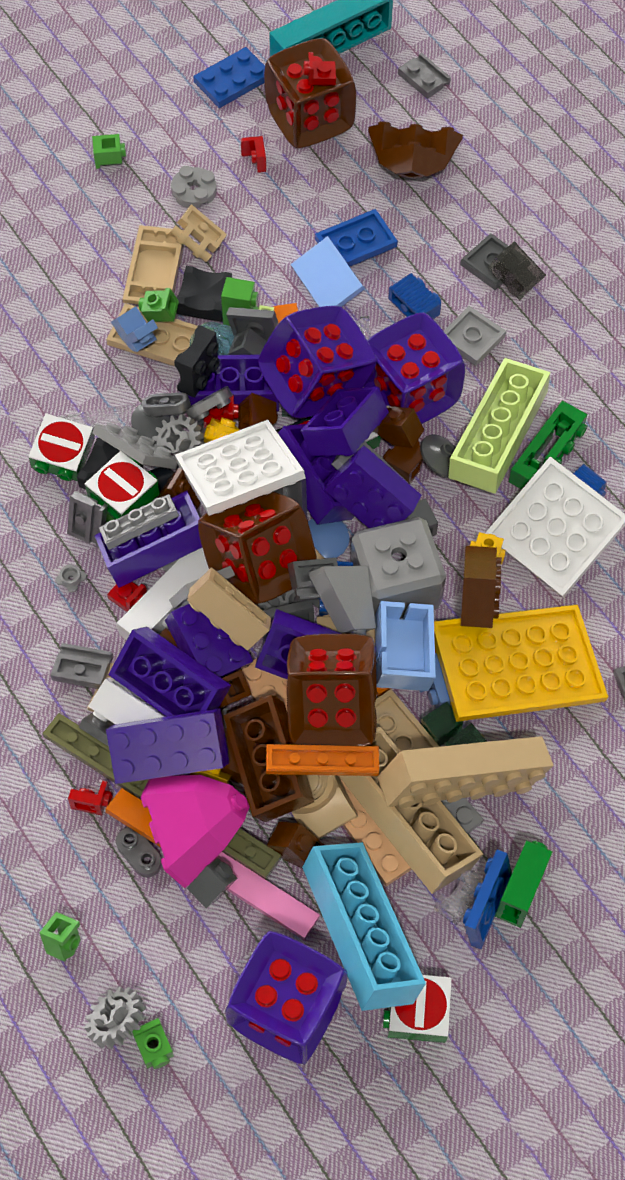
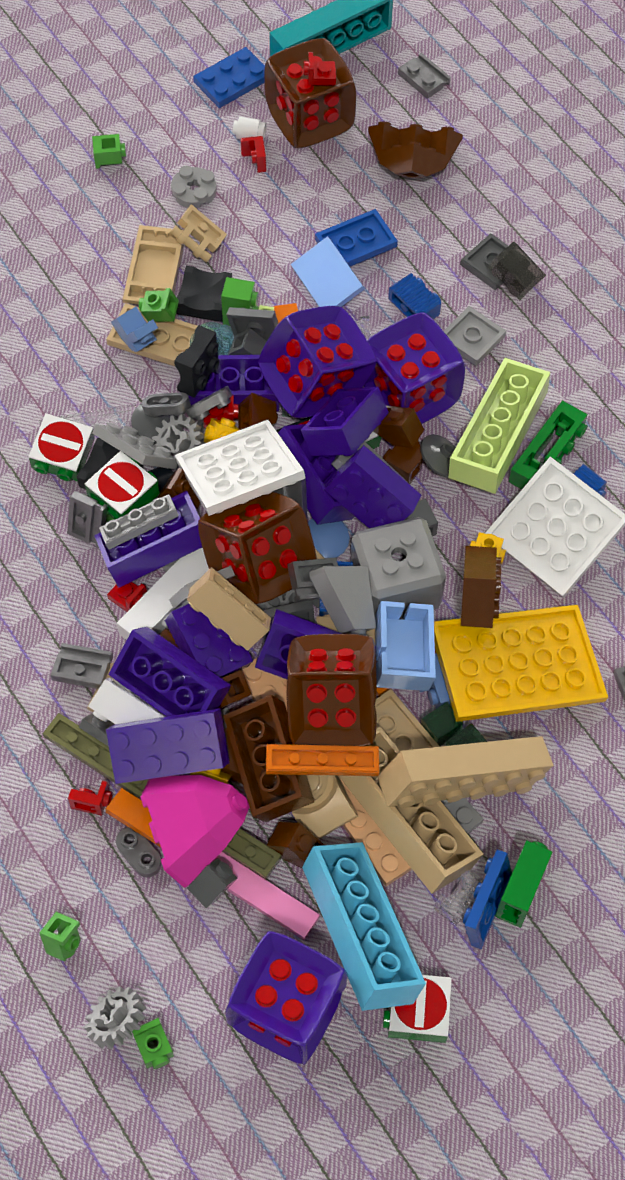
(70, 571): light grey plate -> none
(249, 127): none -> white brick

